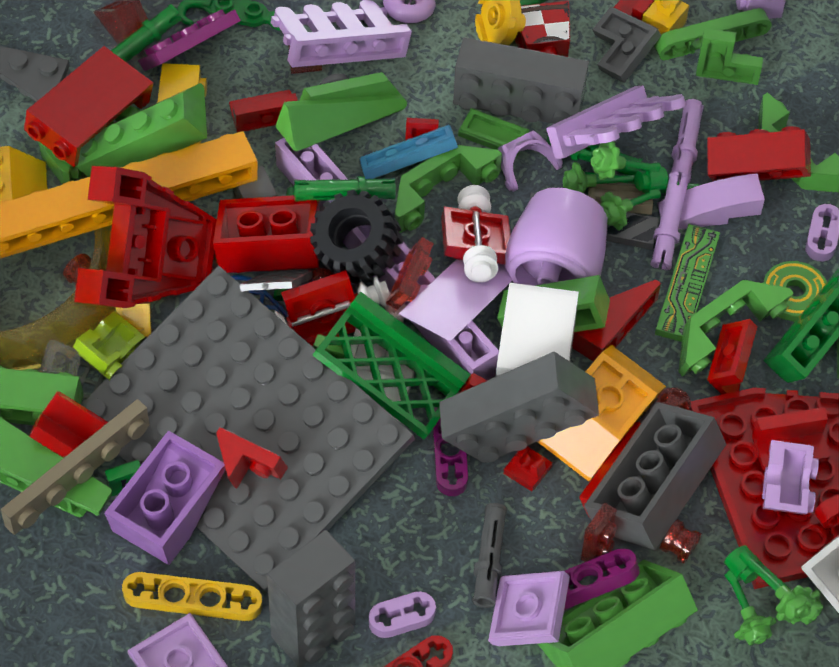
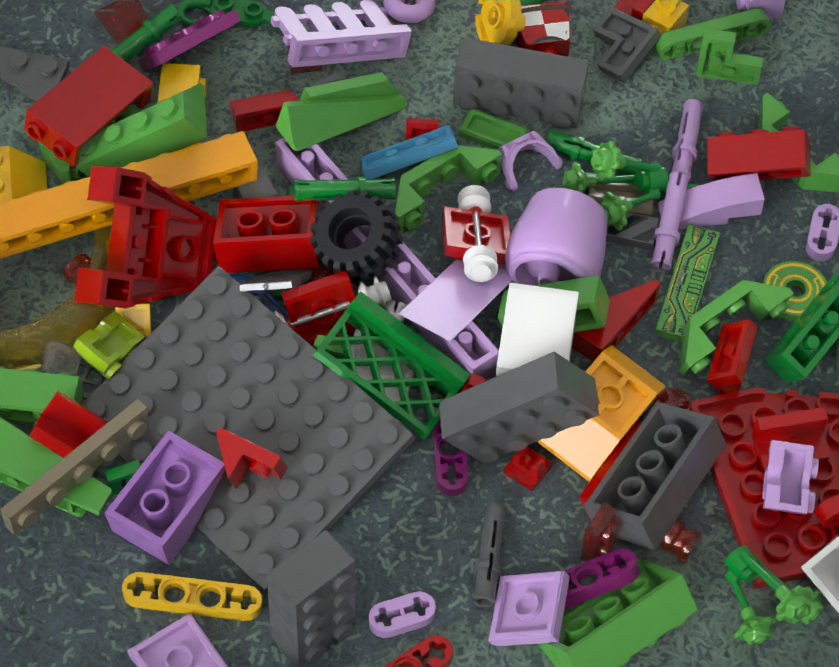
(415, 264): clear red plate -> none
(608, 119): lavender fence -> none

